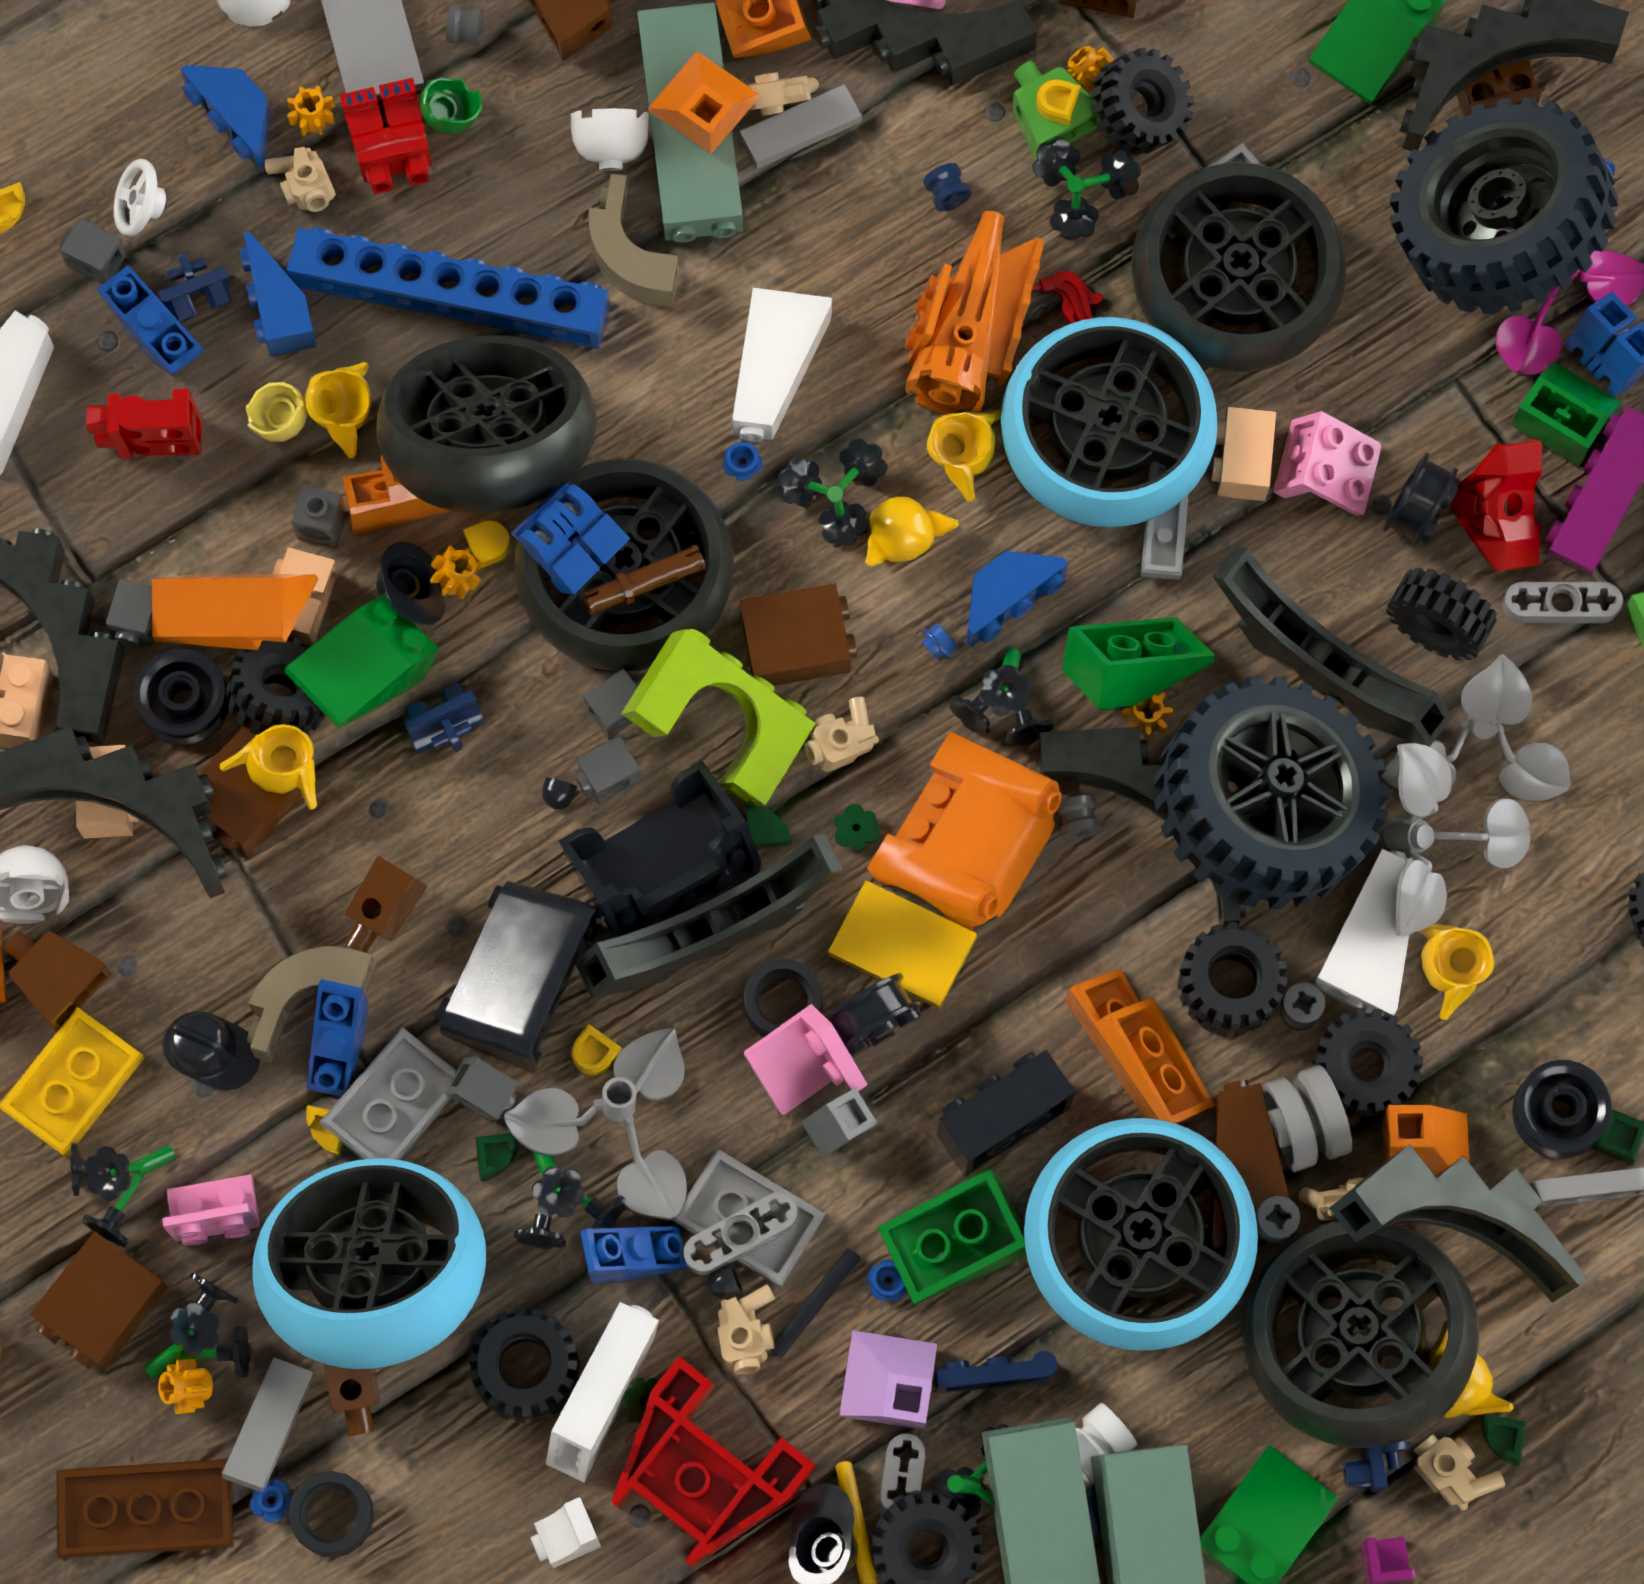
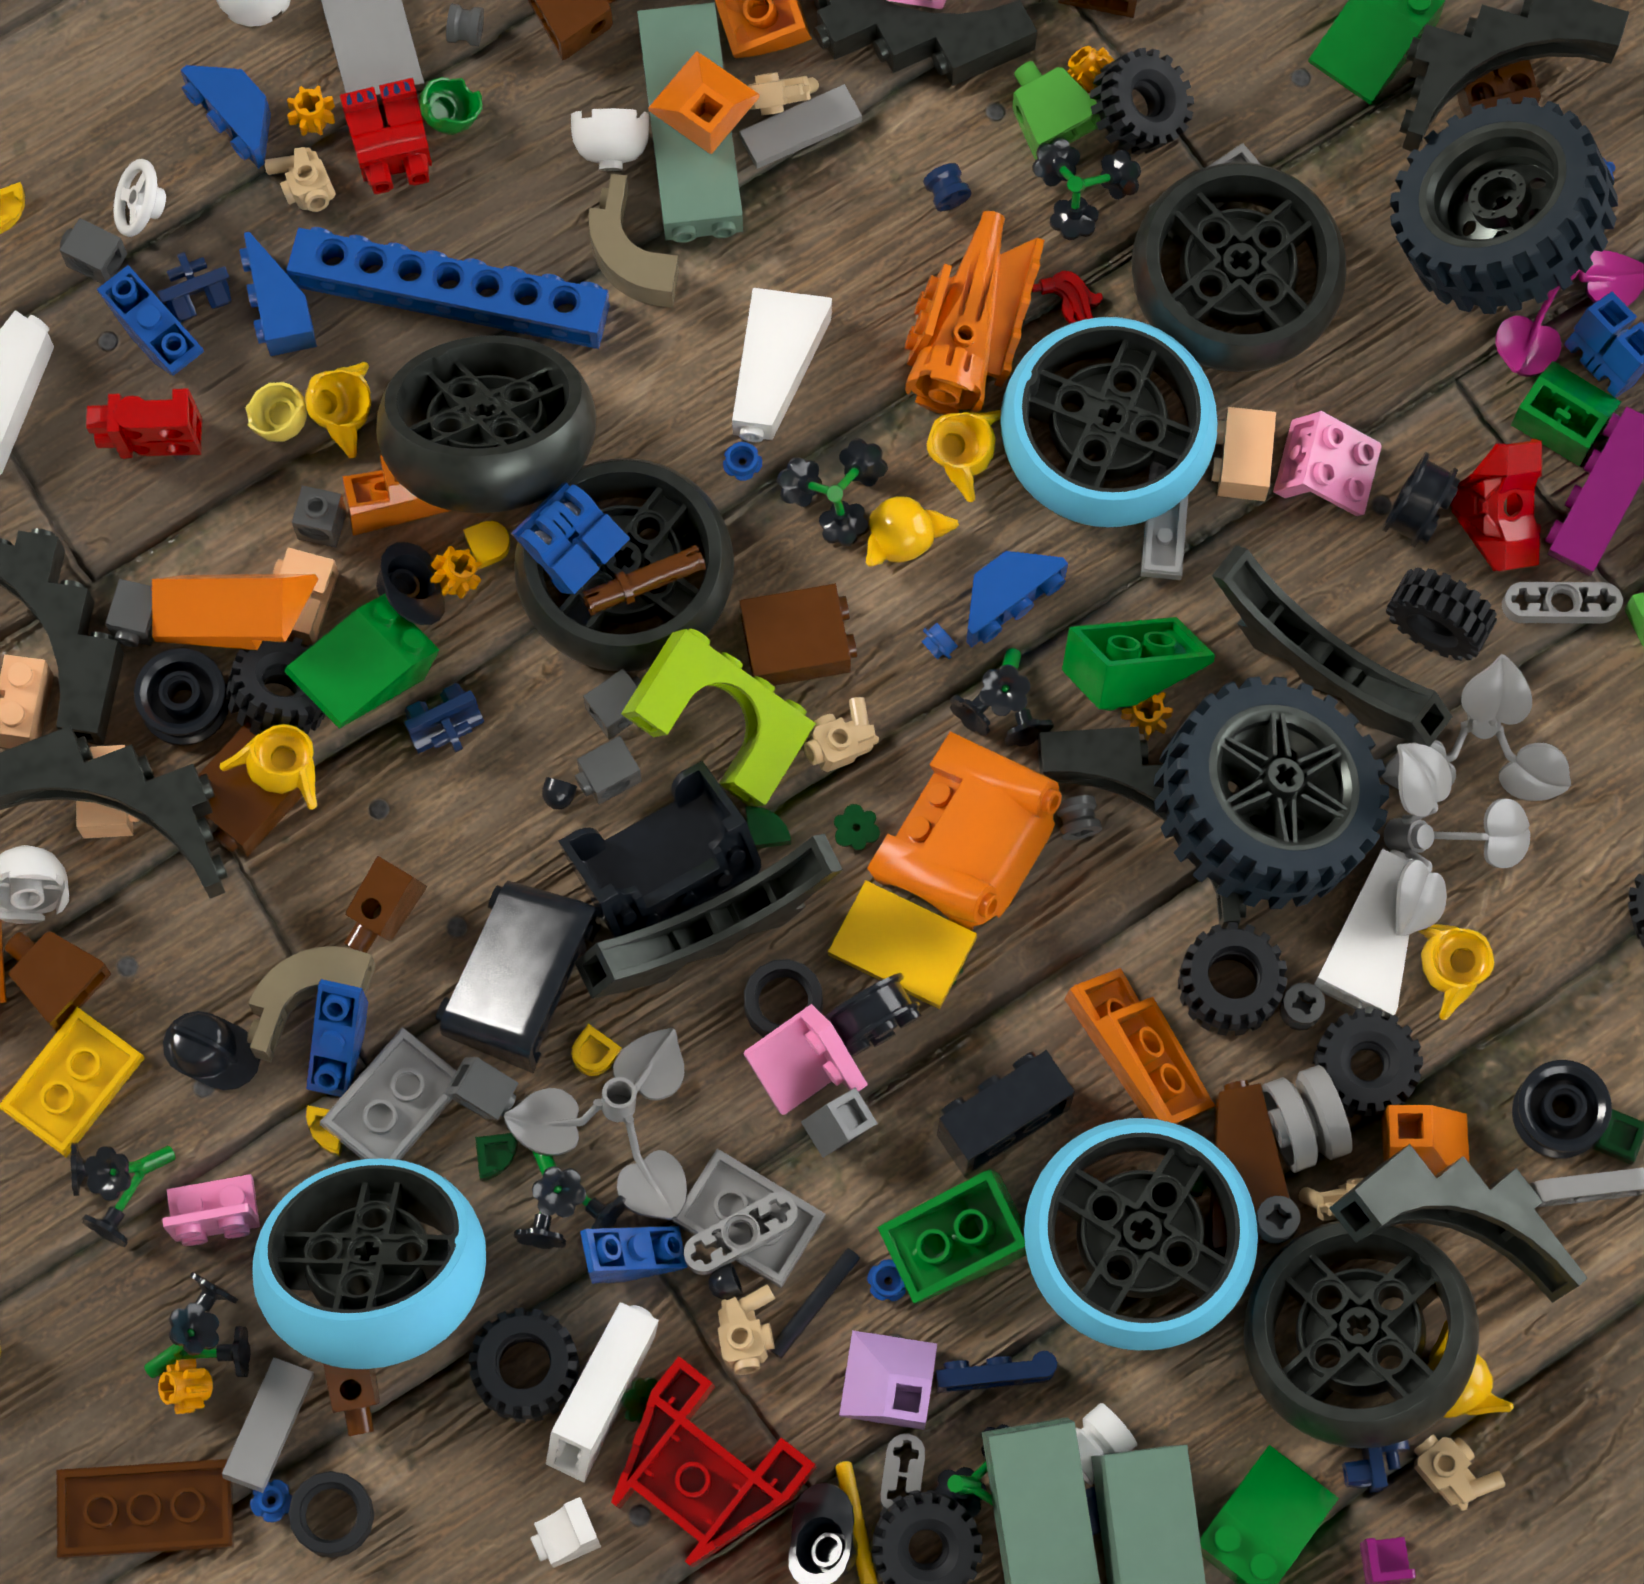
(97, 1302): reddish brown brick -> none
(1057, 100): yellow tile -> none
(1504, 1437): dark green tile -> none

